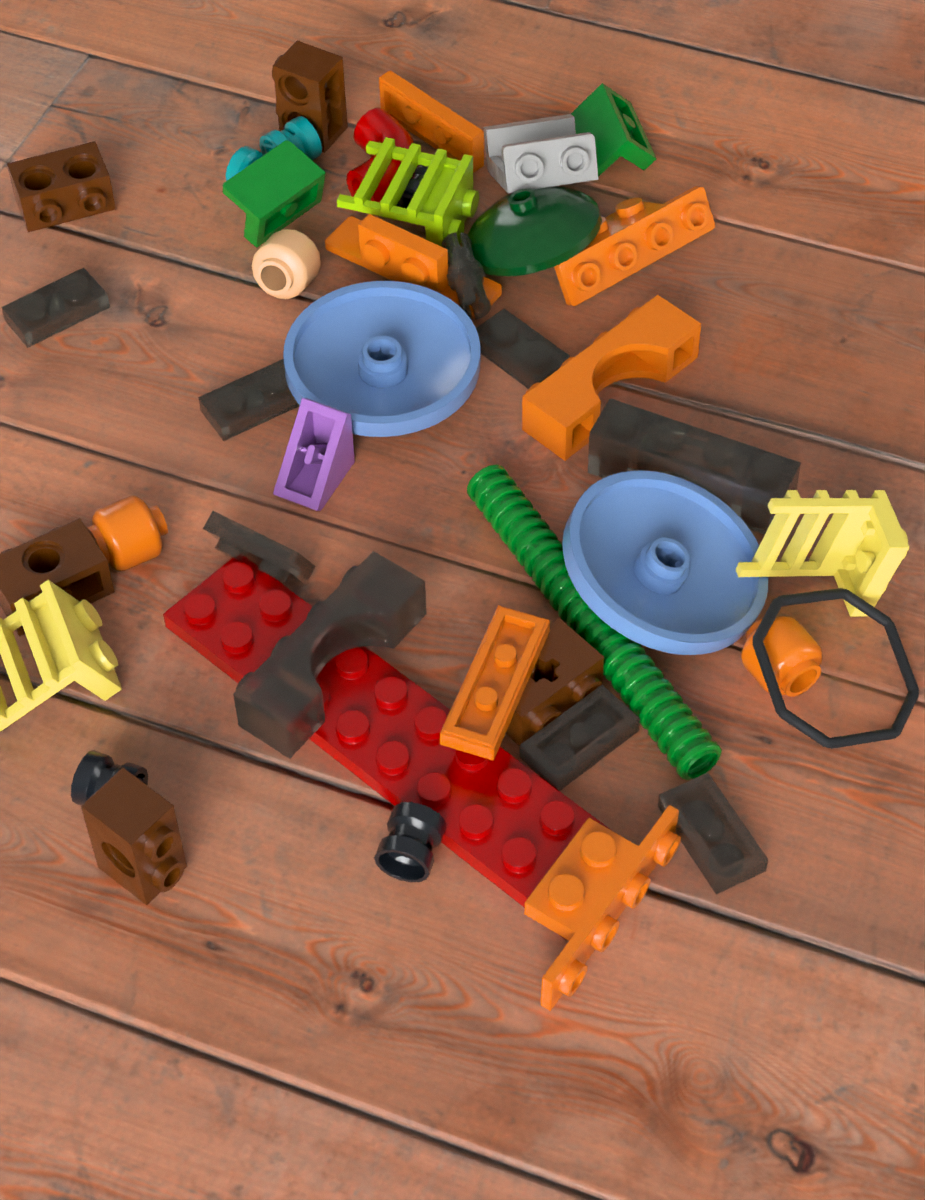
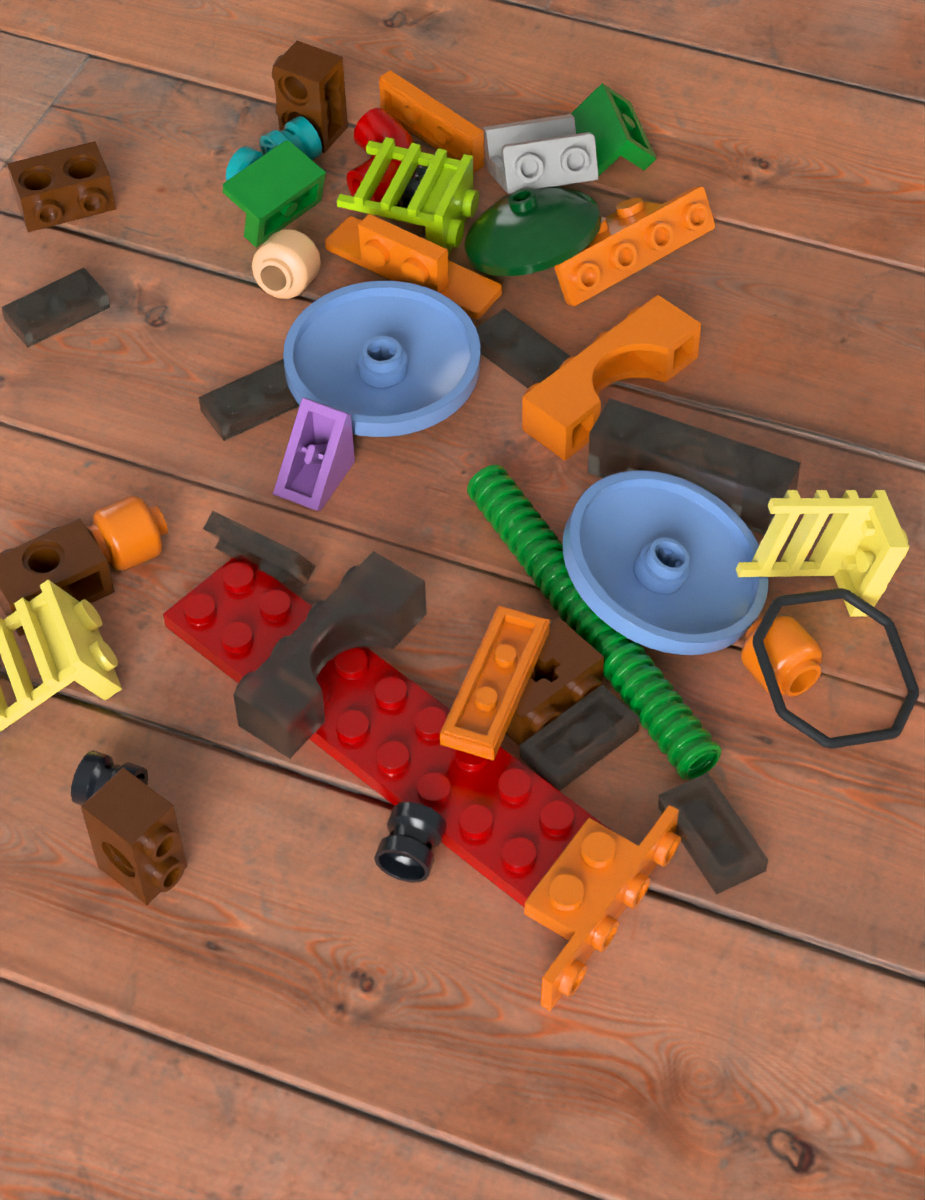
(466, 275): clear smoke pin -> none

